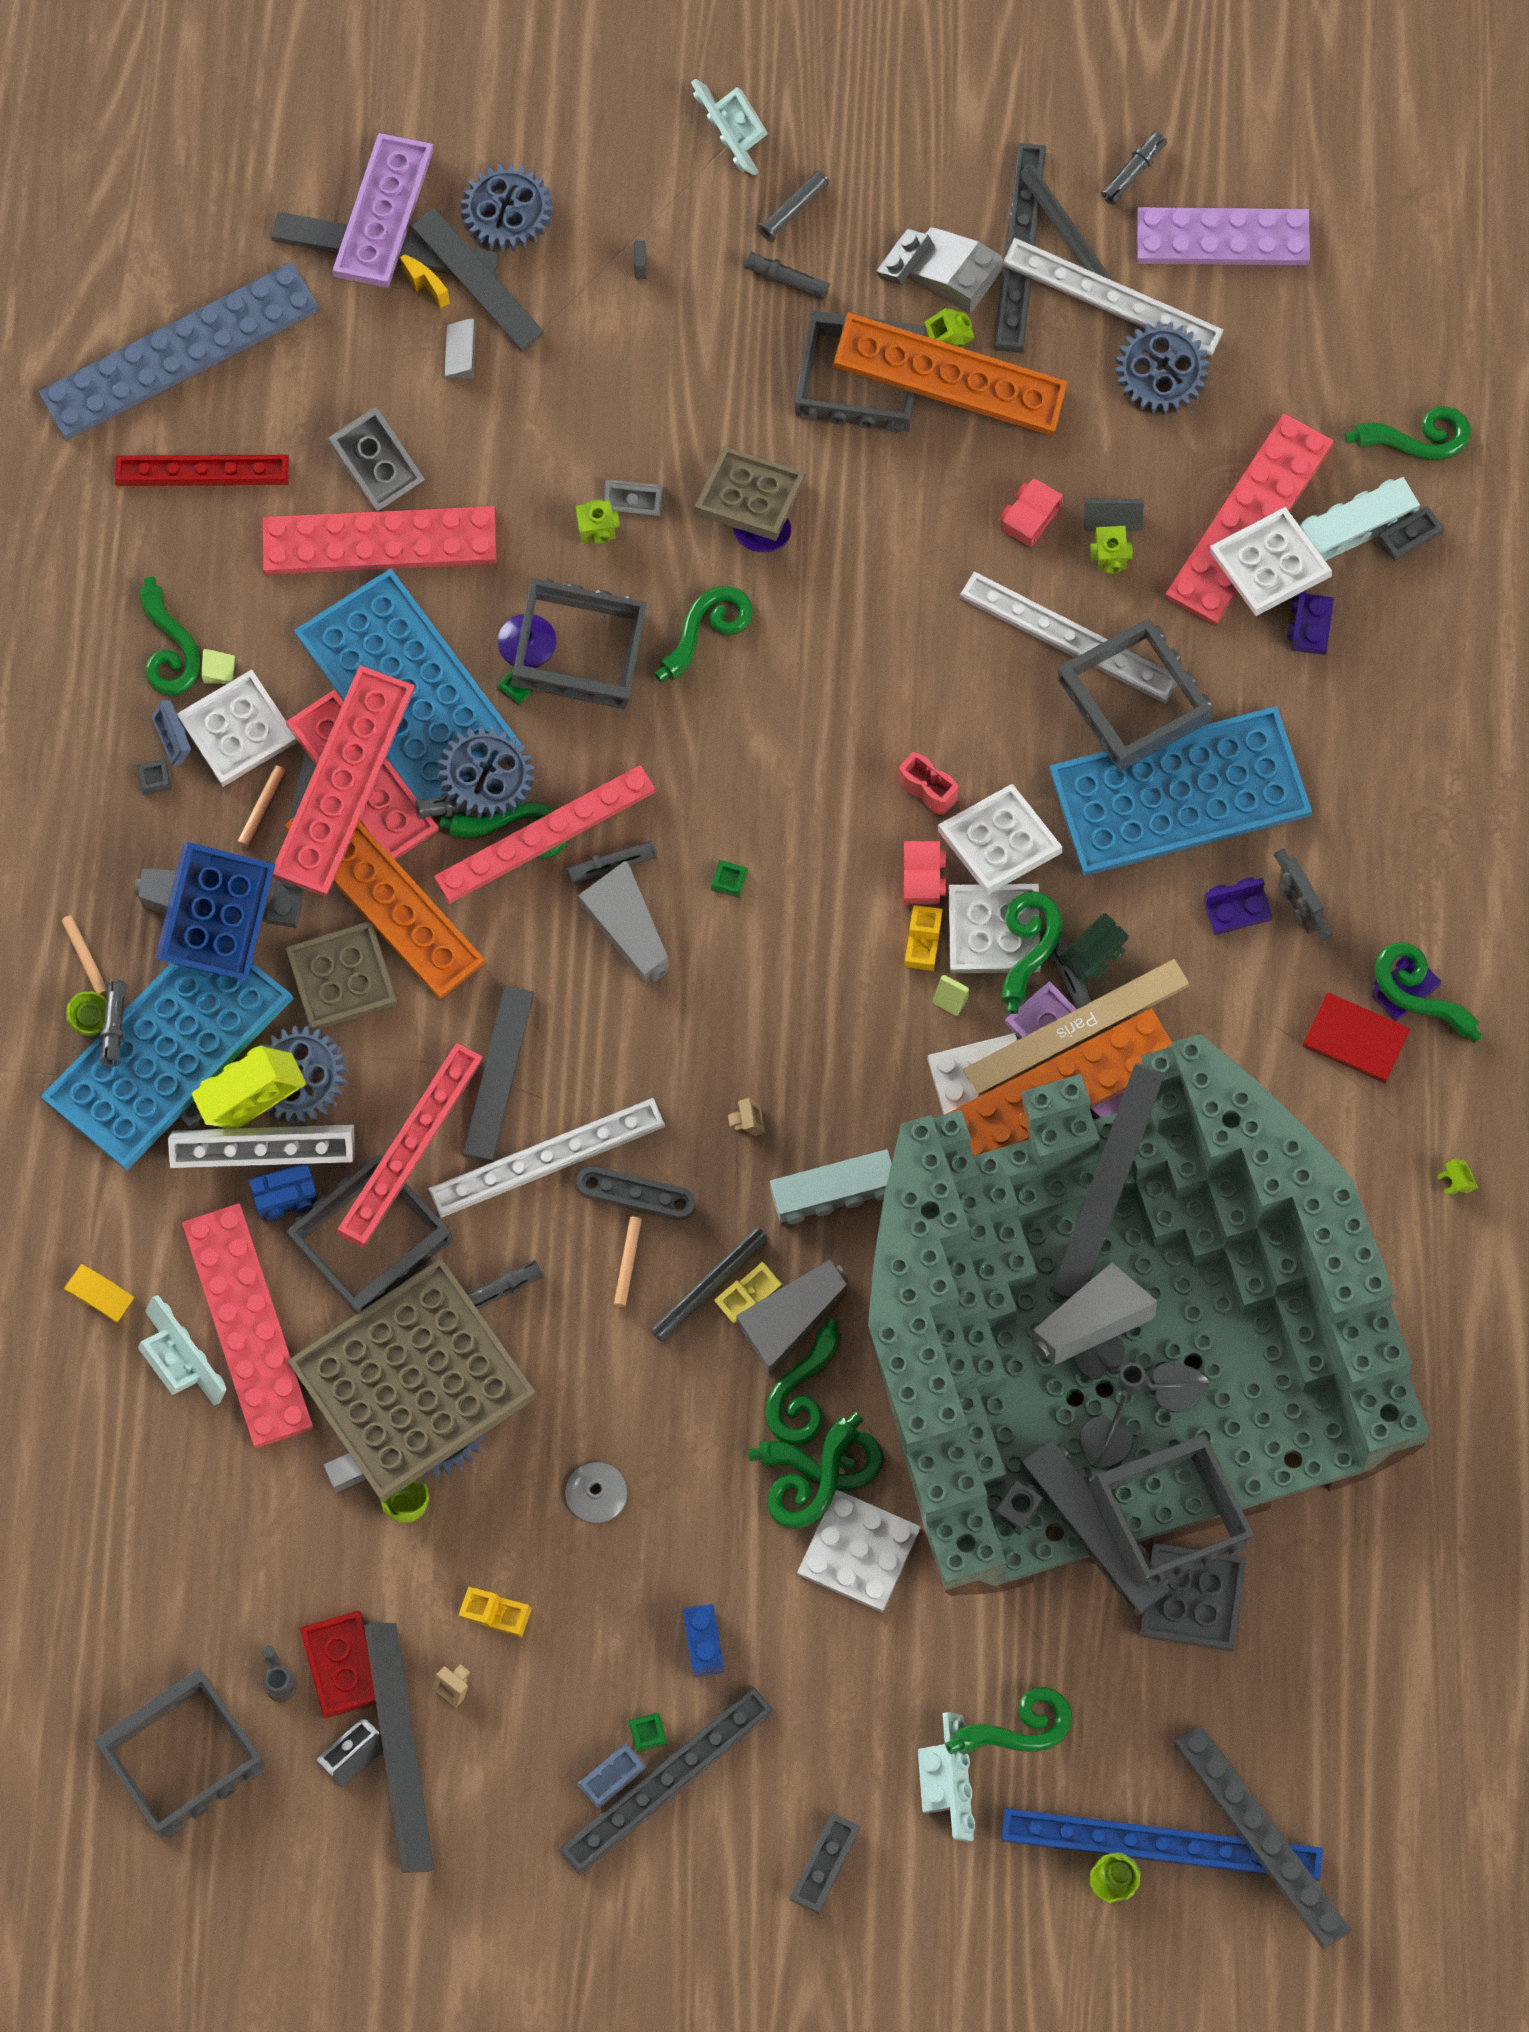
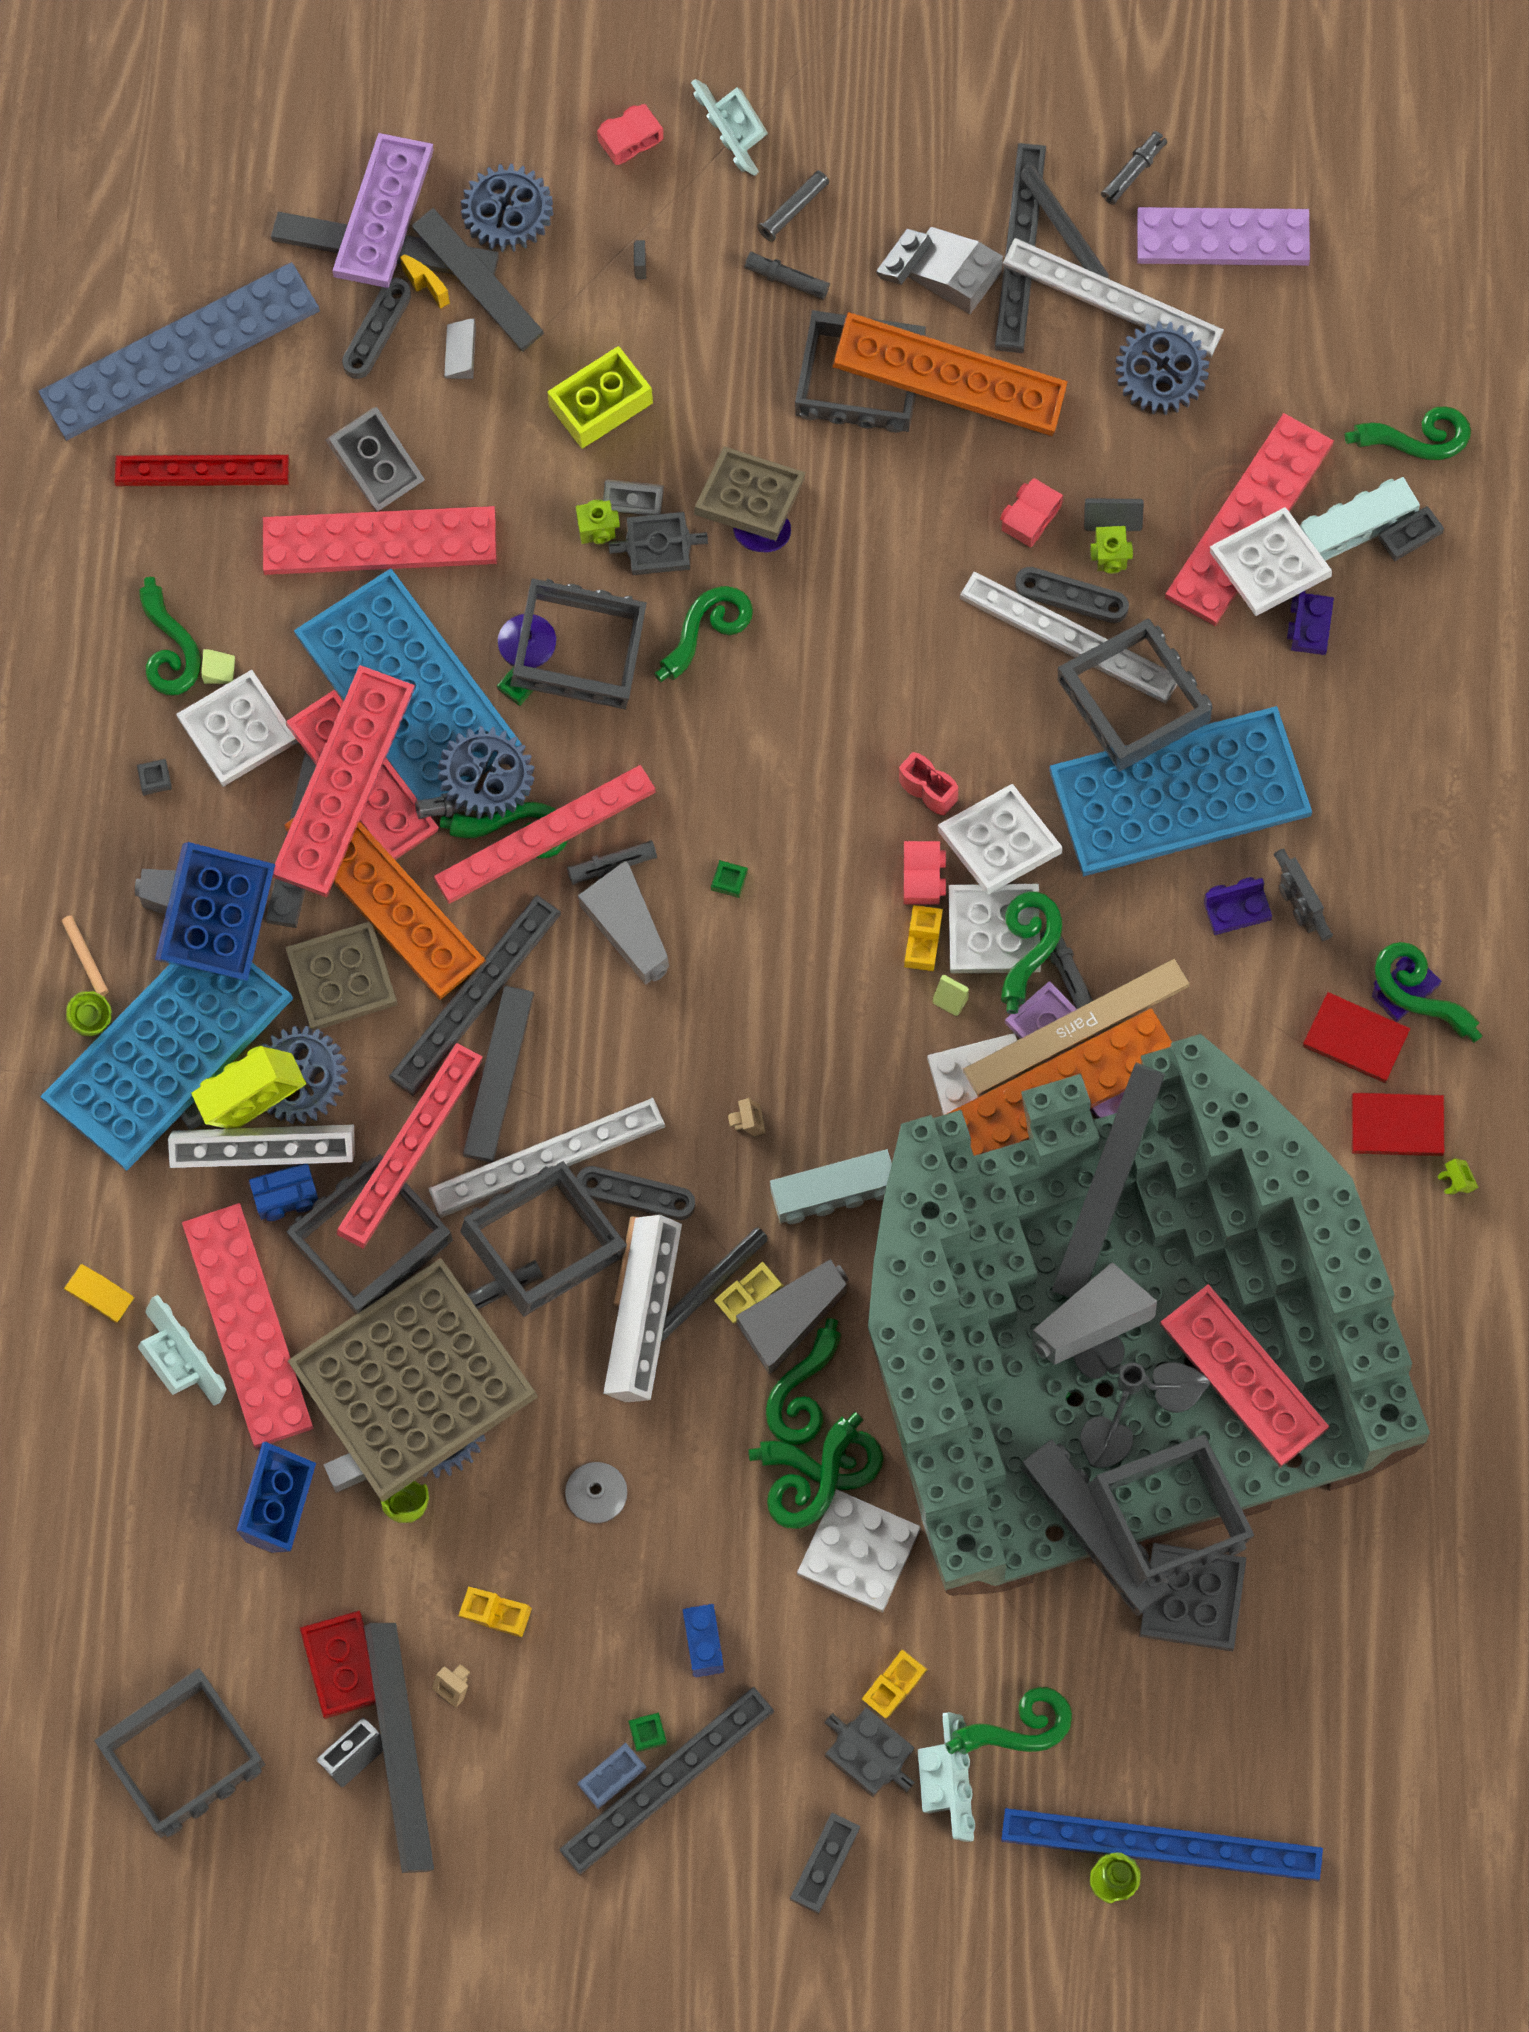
(112, 1032): dark grey pin -> none
(171, 732): sand blue plate -> none
(261, 806): light nougat bar -> none
(275, 1499): none -> blue slope
(278, 1680): dark grey piece -> none
(376, 328): none -> dark grey plate
(474, 995): none -> dark grey tile
(524, 1191): none -> dark grey window
(600, 397): none -> neon yellow brick
(630, 134): none -> coral brick
(642, 1308): none -> white brick
(658, 543): none -> dark grey plate
(869, 1752): none -> dark grey plate
(894, 1684): none -> yellow slope
(950, 327): lime brick -> none
(1014, 1519): dark grey brick -> none
(1071, 594): none -> dark grey plate
(1094, 947): clear green brick -> none
(1244, 1375): none -> coral plate
(1262, 1837): dark grey plate -> none
(1397, 1124): none -> red tile

